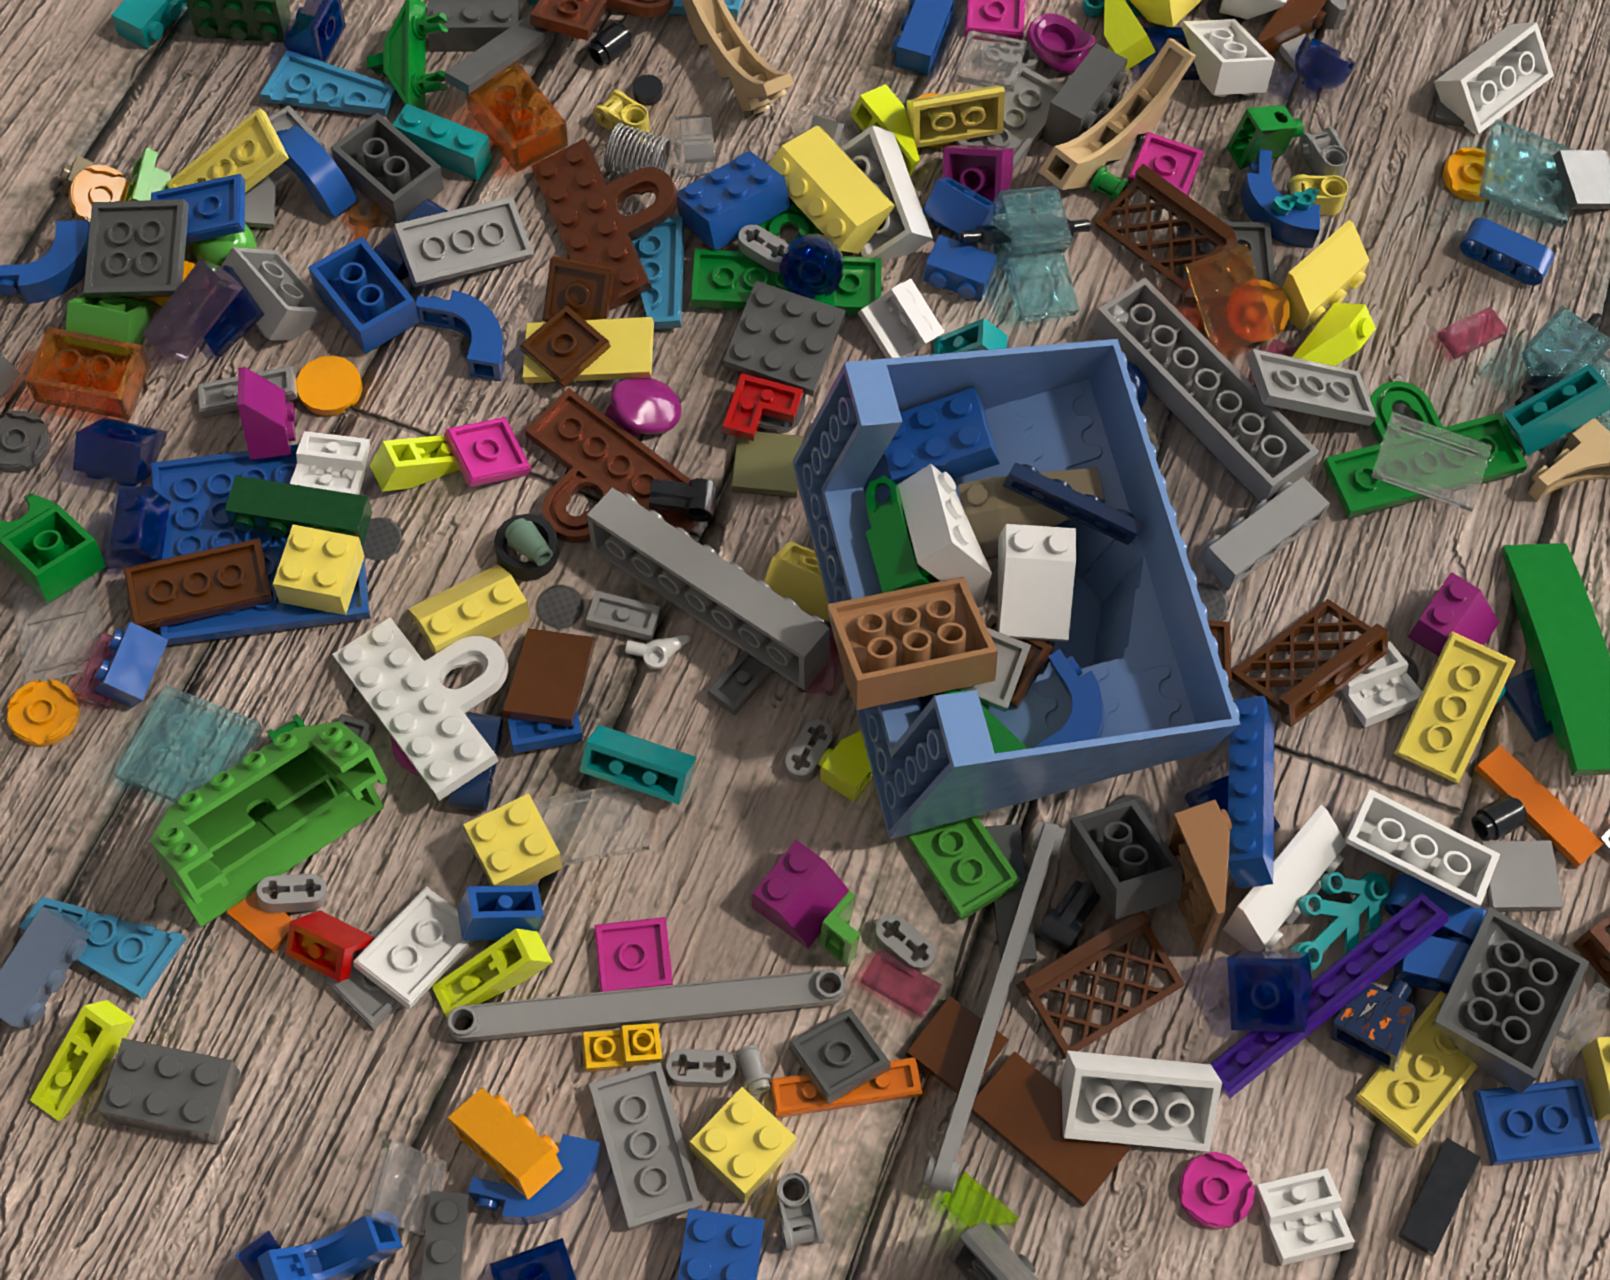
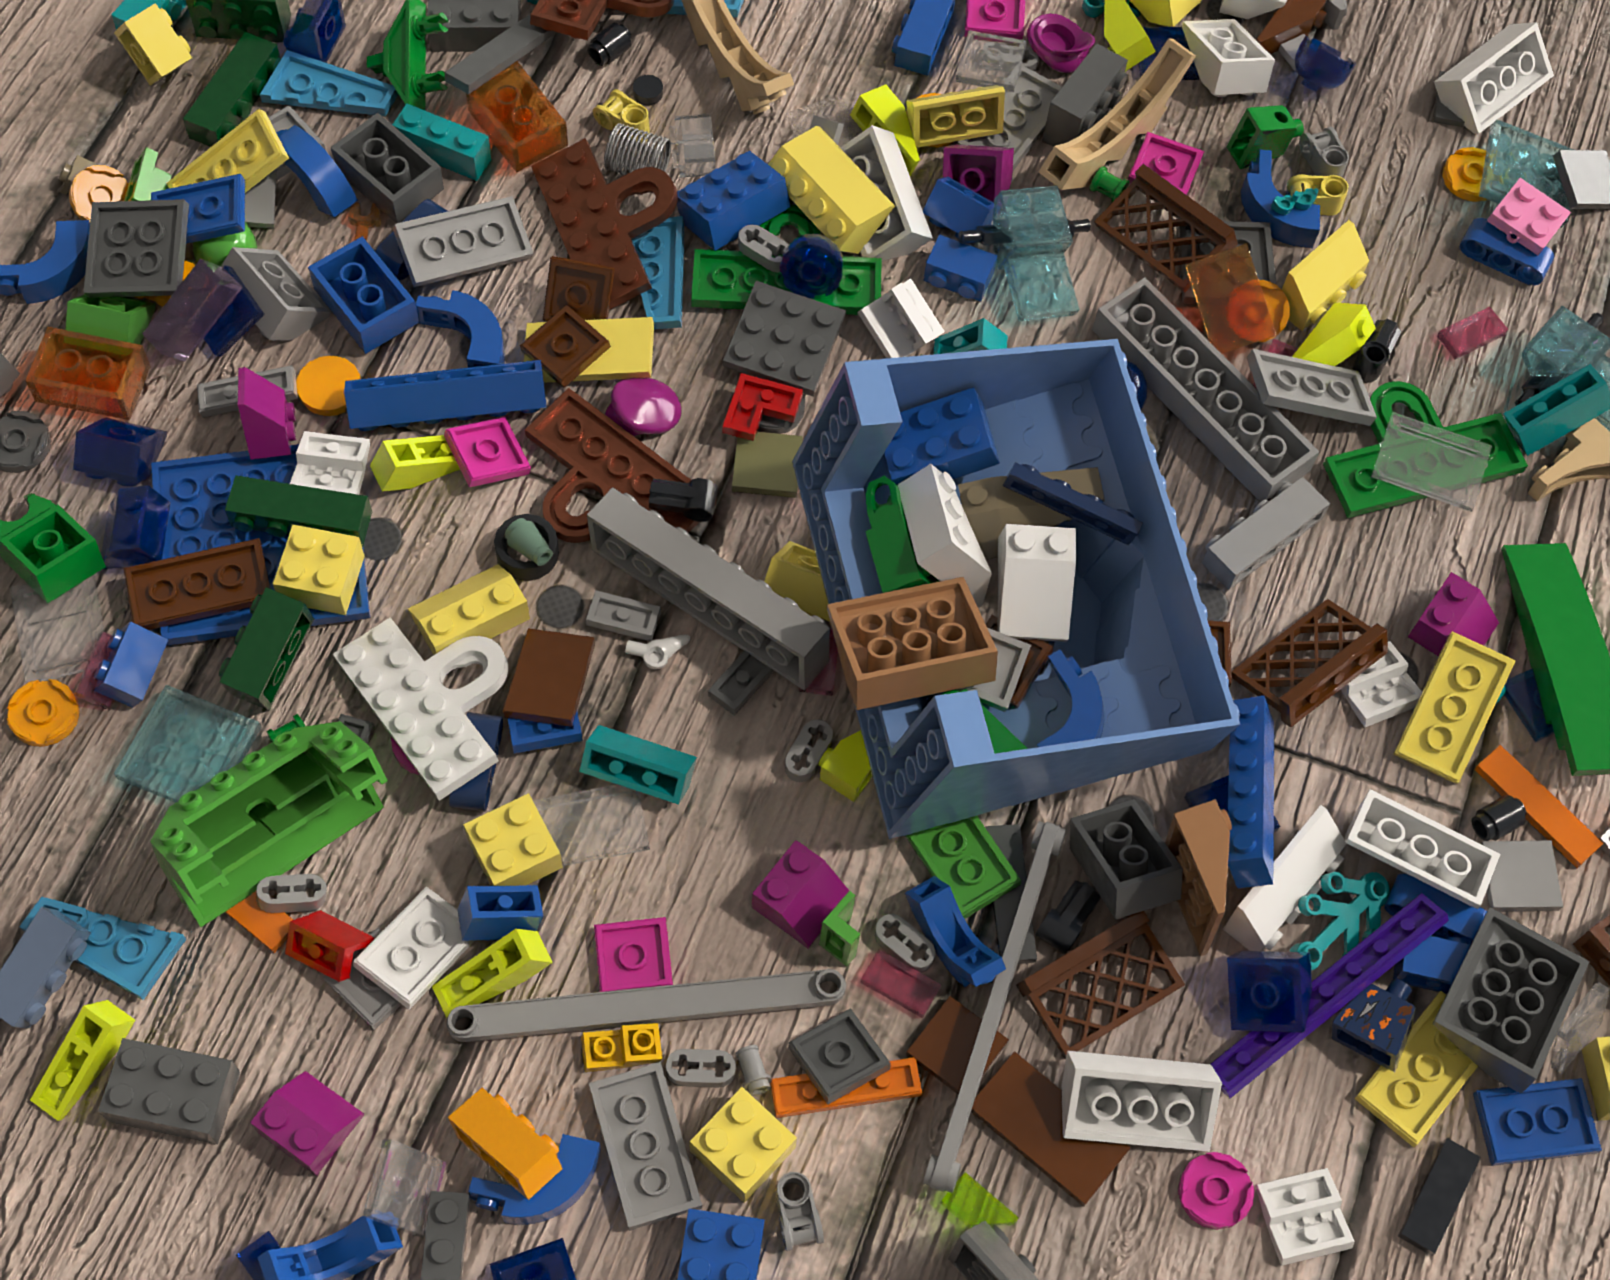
(153, 43): none -> light yellow brick
(232, 90): none -> dark green brick
(266, 648): none -> dark green brick
(307, 1121): none -> magenta slope
(445, 395): none -> blue brick
(949, 933): none -> blue arch
(1377, 350): none -> black piece
(1529, 216): none -> bright pink plate

